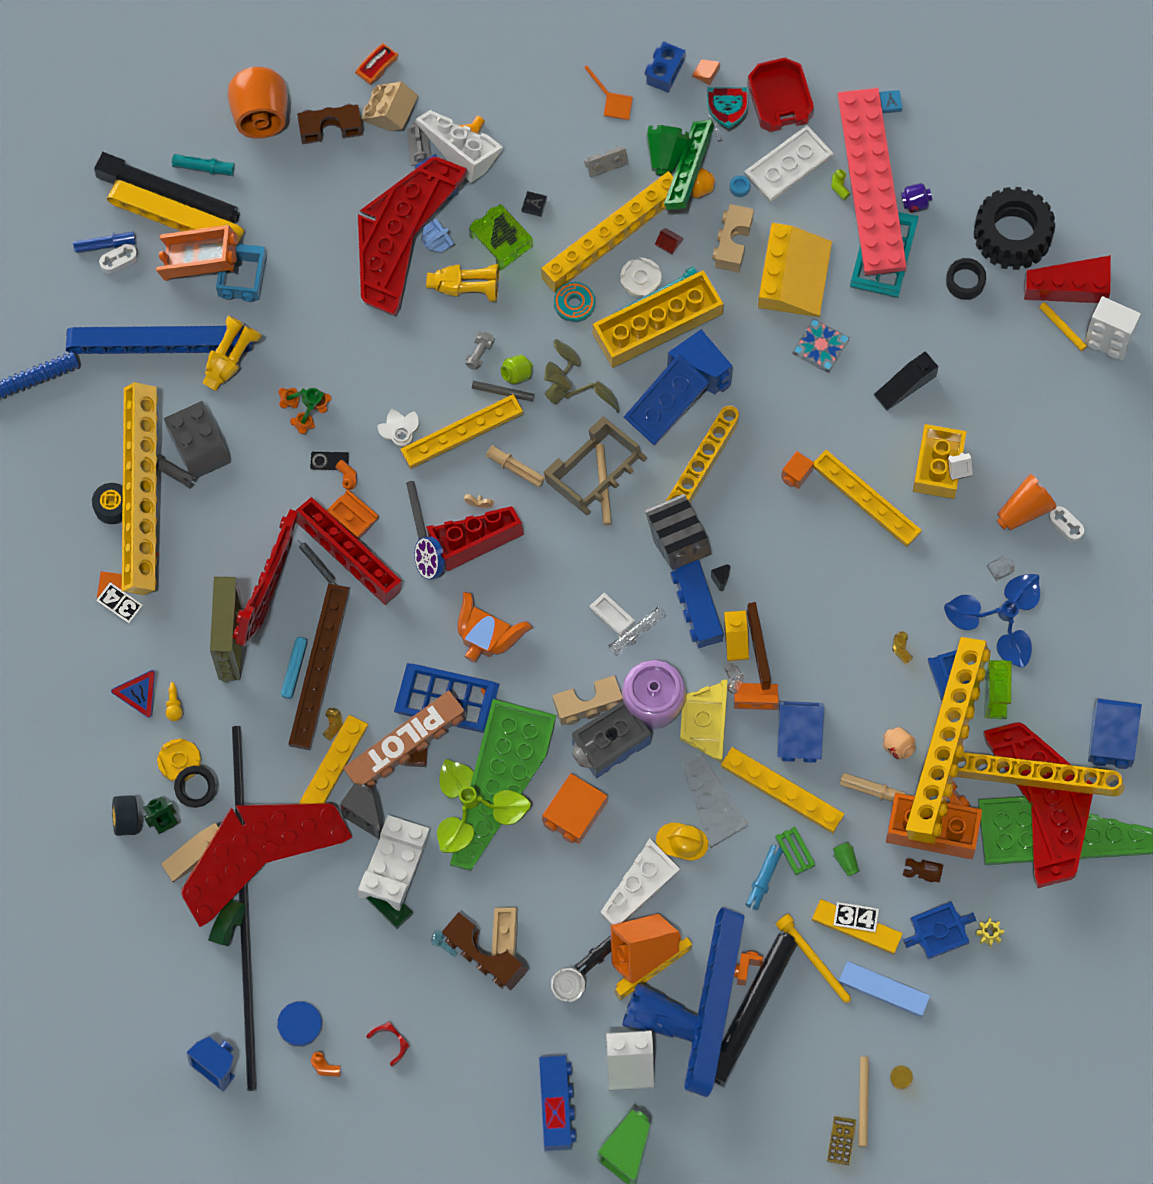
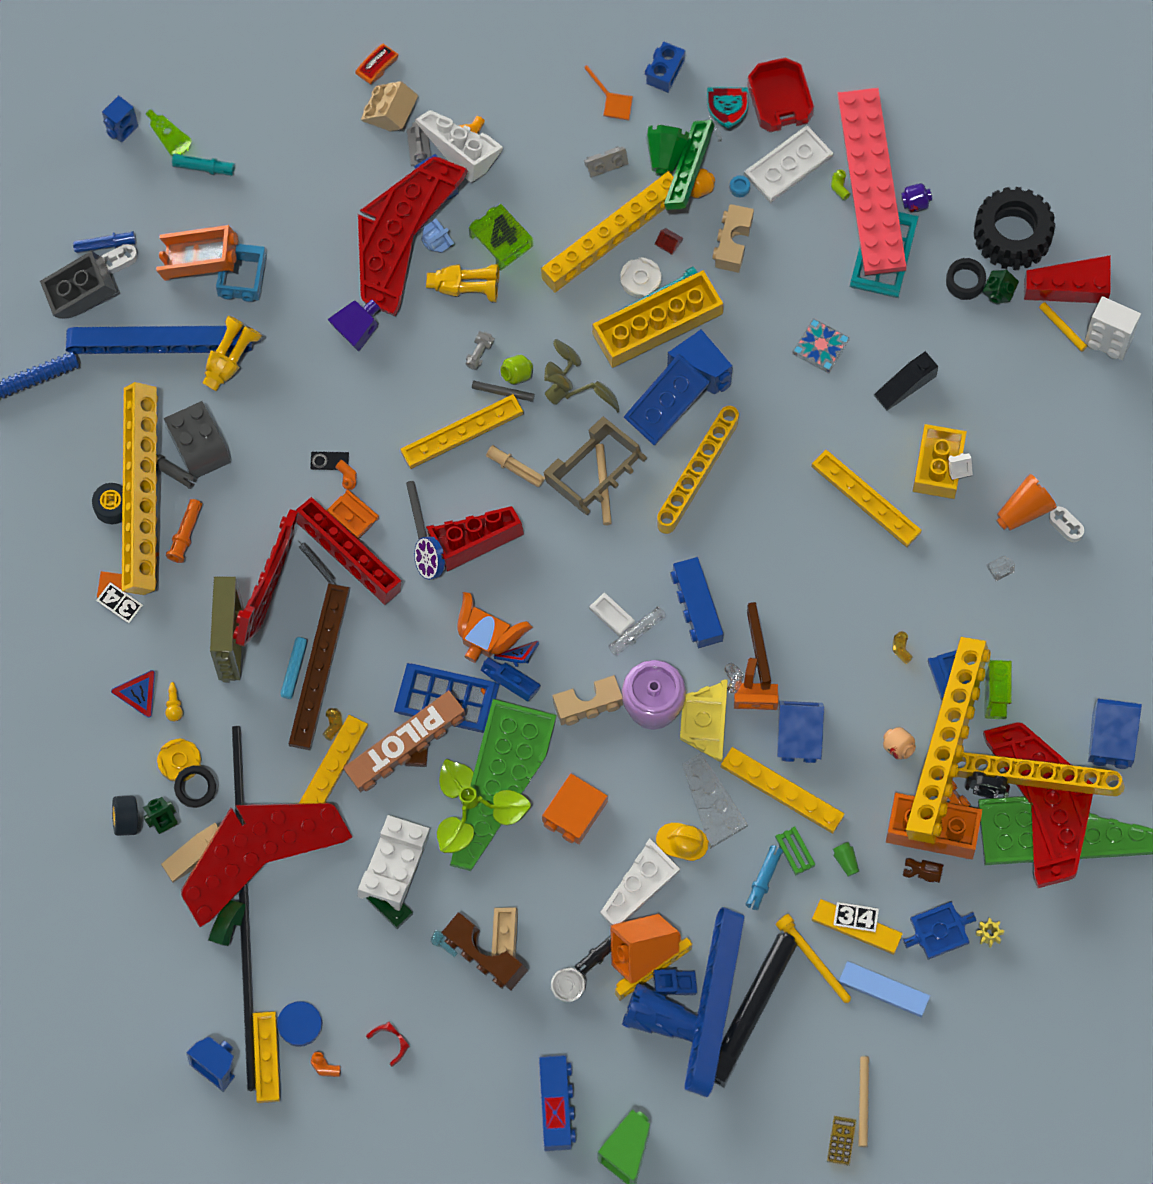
(78, 286): none -> dark grey brick
(112, 168): black brick -> none
(119, 119): none -> blue brick
(163, 209): yellow beam -> none
(172, 139): none -> clear neon green piece
(181, 539): none -> orange pin
(258, 102): orange piece -> none
(266, 1057): none -> yellow plate
(311, 399): orange plant -> none
(345, 118): reddish brown arch -> none
(356, 322): none -> dark purple torso
(360, 809): dark grey slope -> none
(397, 426): white plate -> none
(485, 503): tan piece -> none
(510, 679): none -> blue hinge
(519, 654): none -> blue piece
(534, 203): black tile -> none
(570, 291): teal tile -> none
(609, 740): dark grey piece -> none
(630, 1060): white slope -> none
(675, 983): none -> blue slope
(677, 532): flat silver slope -> none
(706, 71): slope -> none
(720, 576): black slope -> none
(736, 635): yellow slope -> none
(741, 969): orange bracket -> none
(750, 673): none -> dark orange tile
(794, 271): yellow slope -> none
(797, 470): orange brick -> none
(869, 787): tan axle -> none
(890, 101): dark azure tile -> none
(901, 1077): clear yellow tile -> none
(987, 786): none -> black plate
(1000, 286): none -> dark green brick
(1022, 594): blue plant -> none

